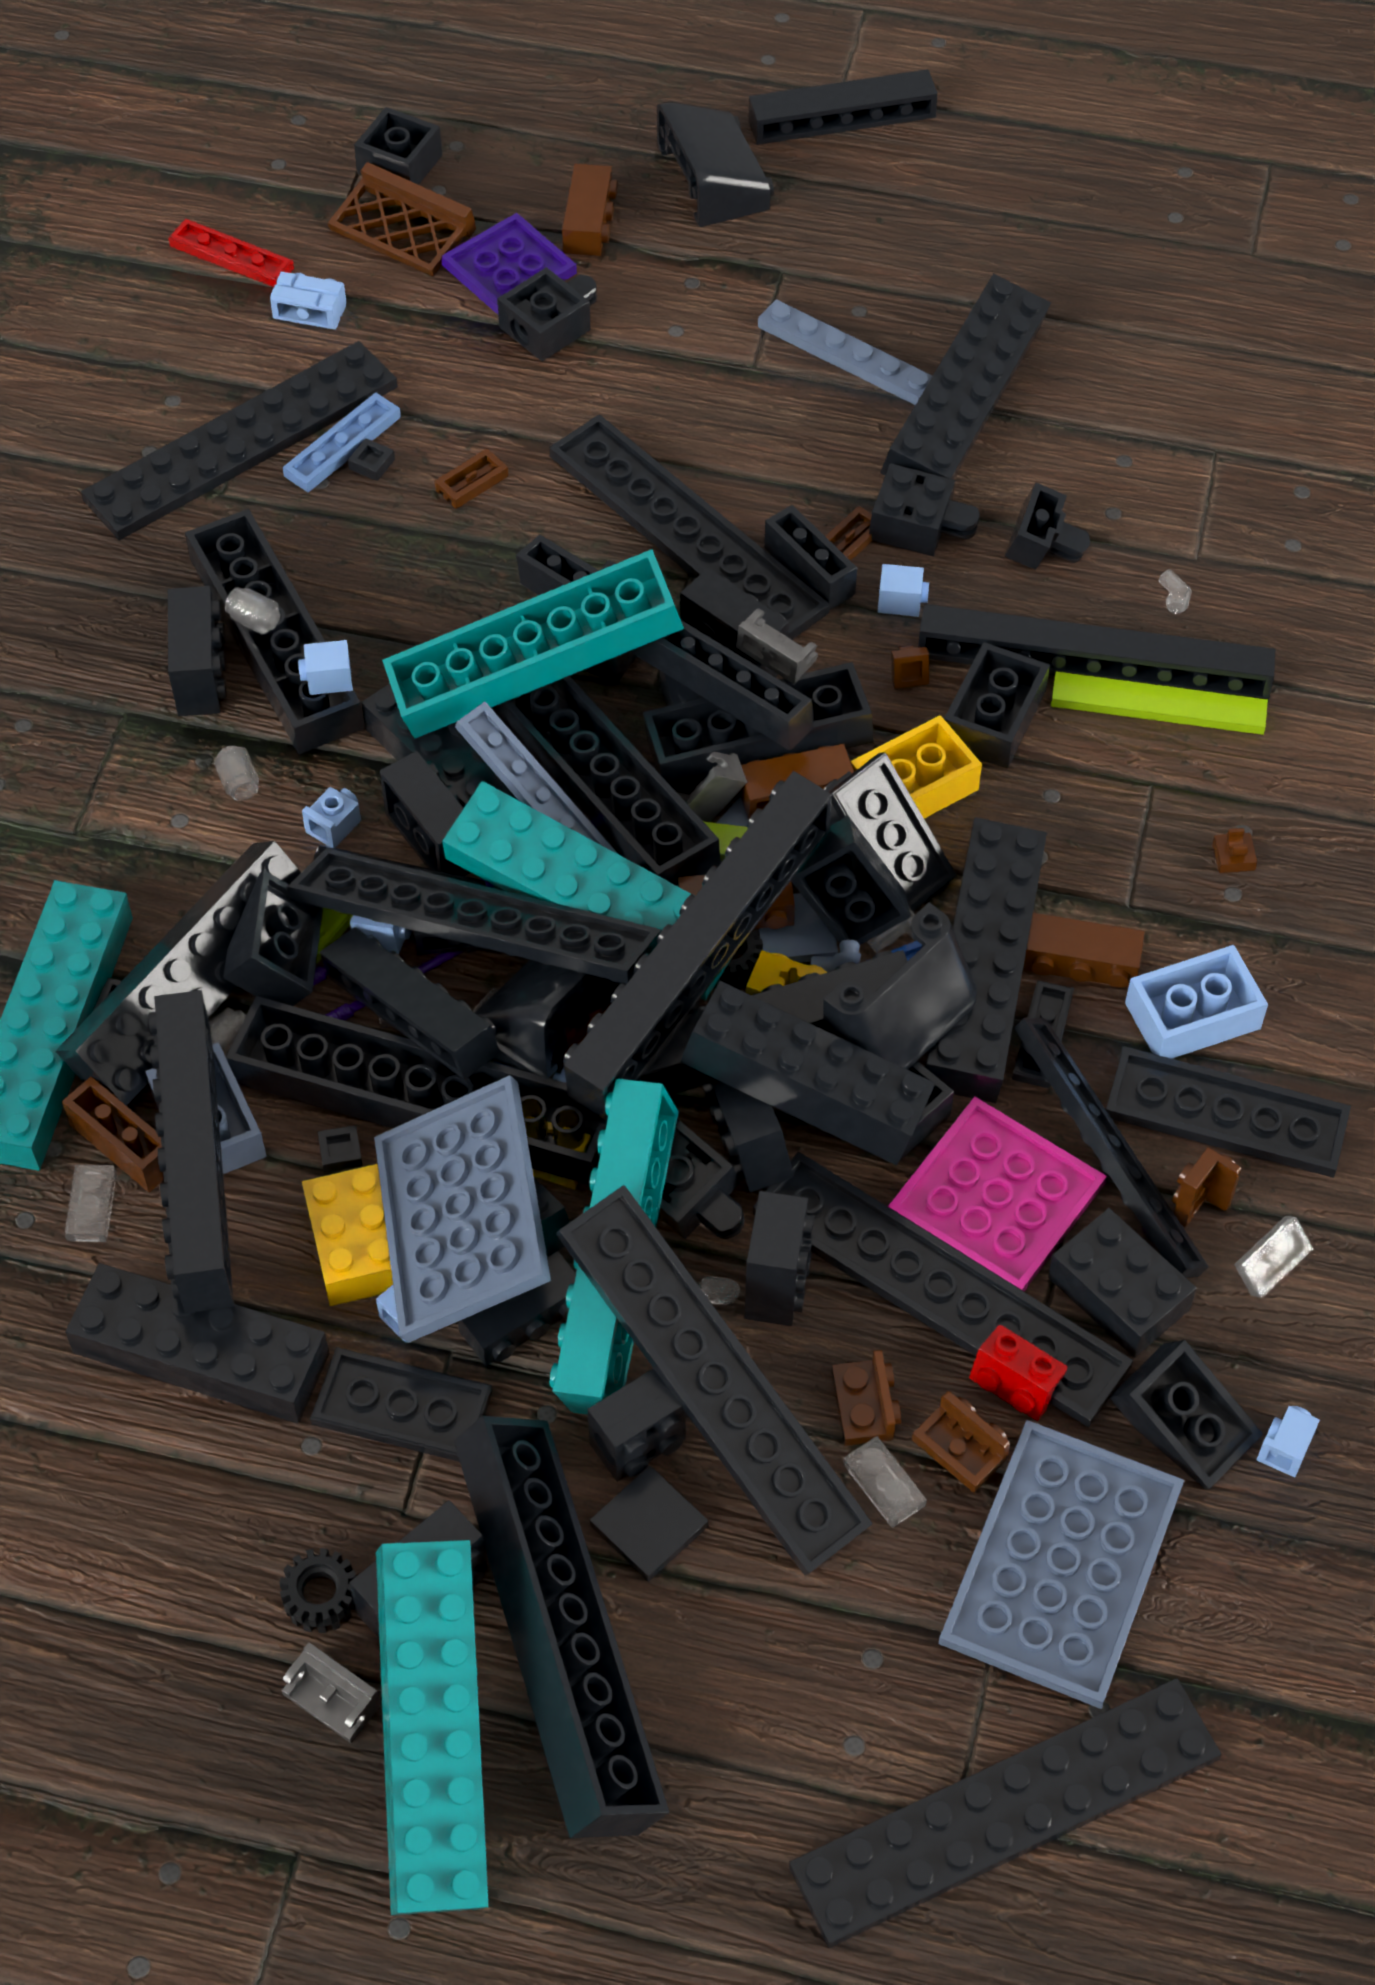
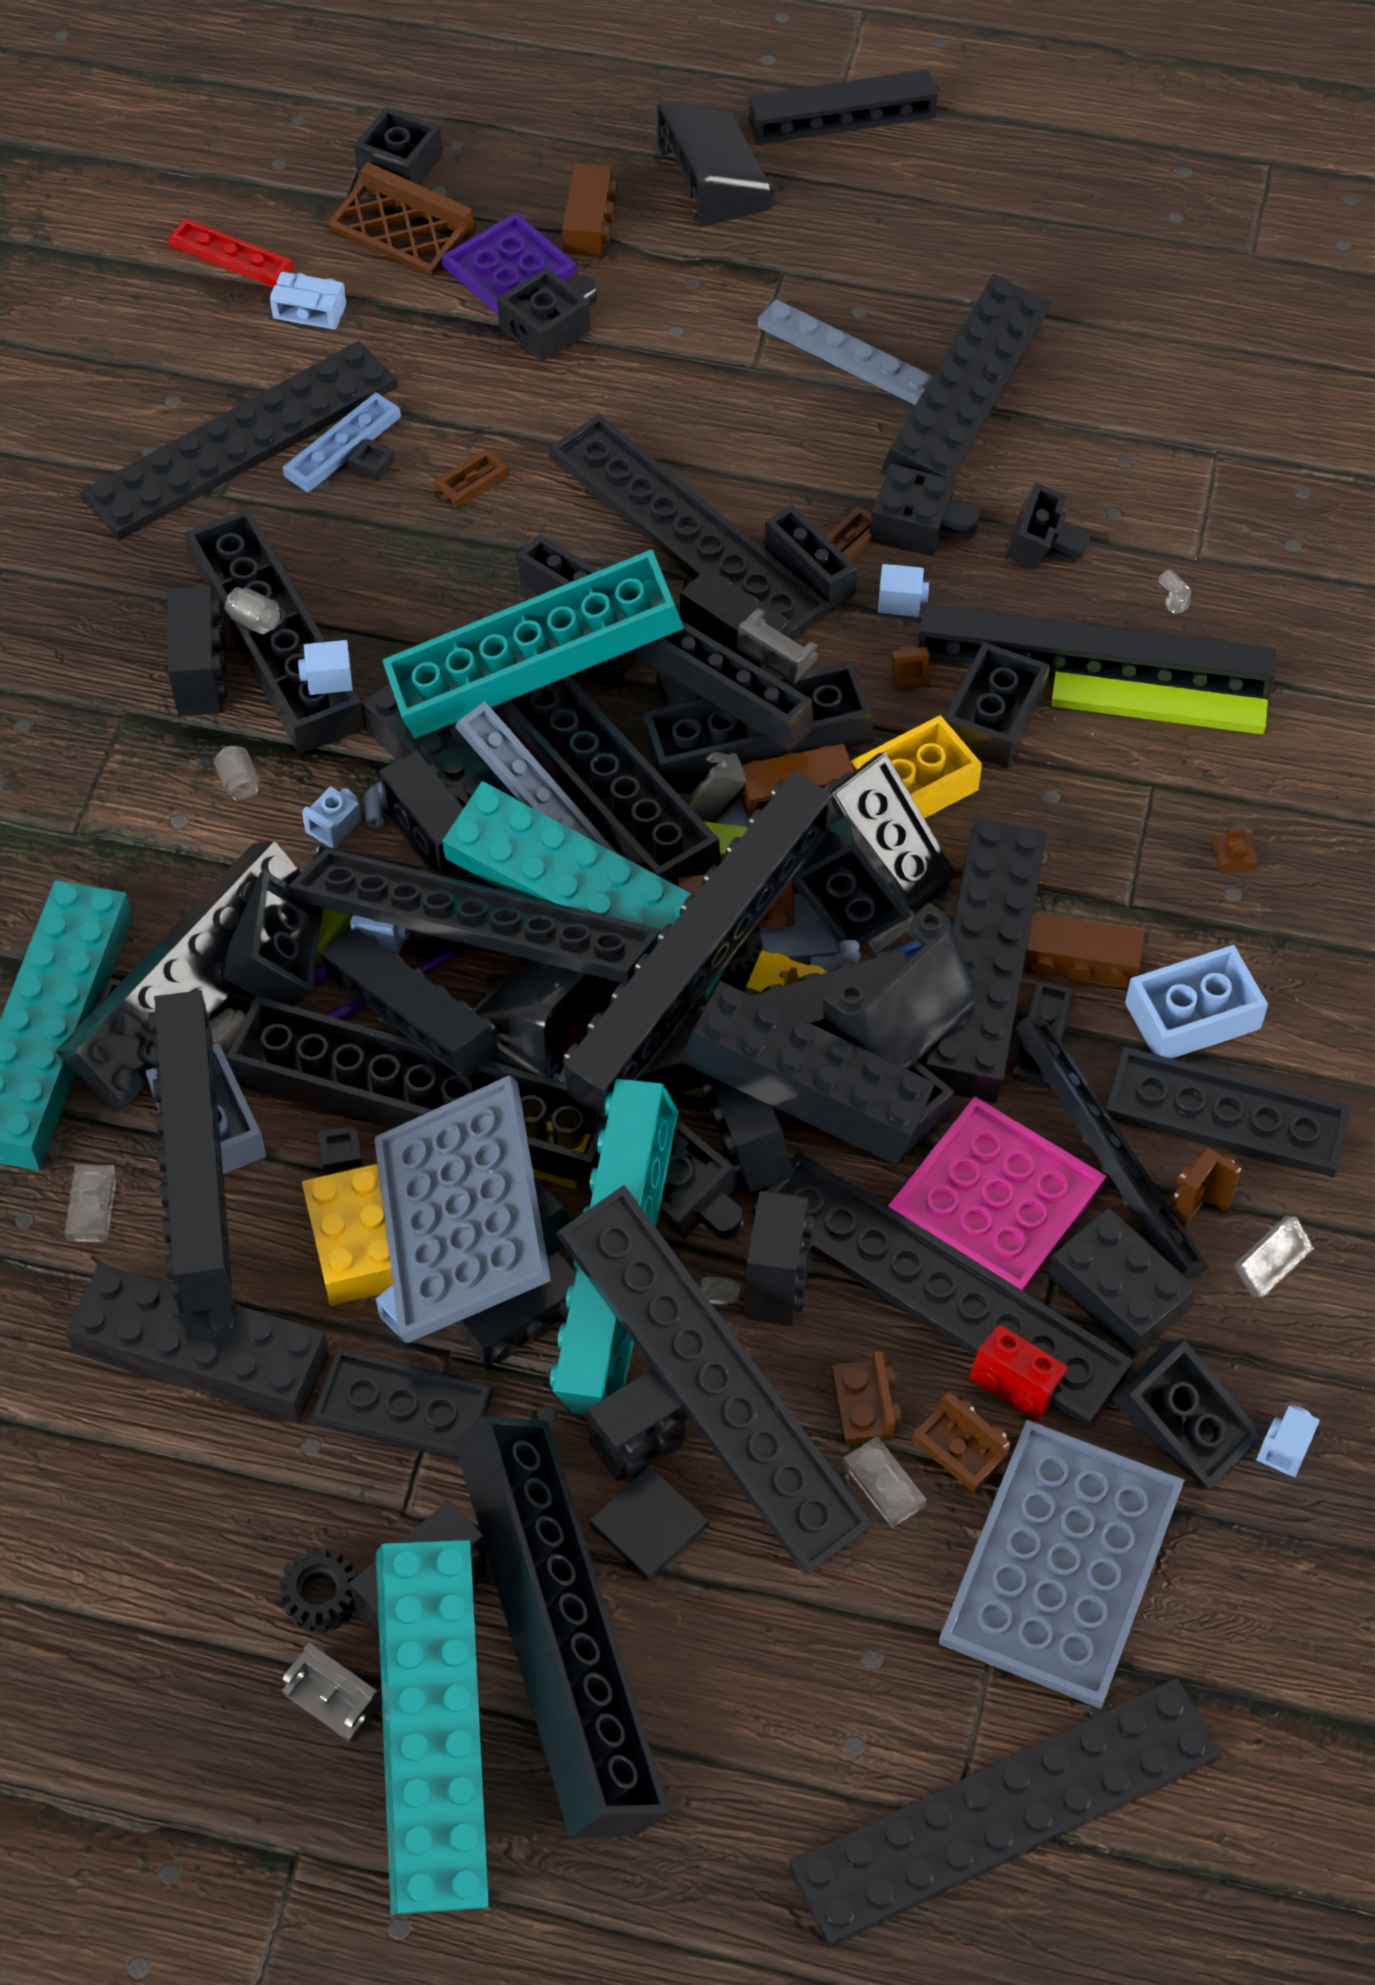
(115, 1132): reddish brown brick -> none
(374, 806): none -> sand blue arm

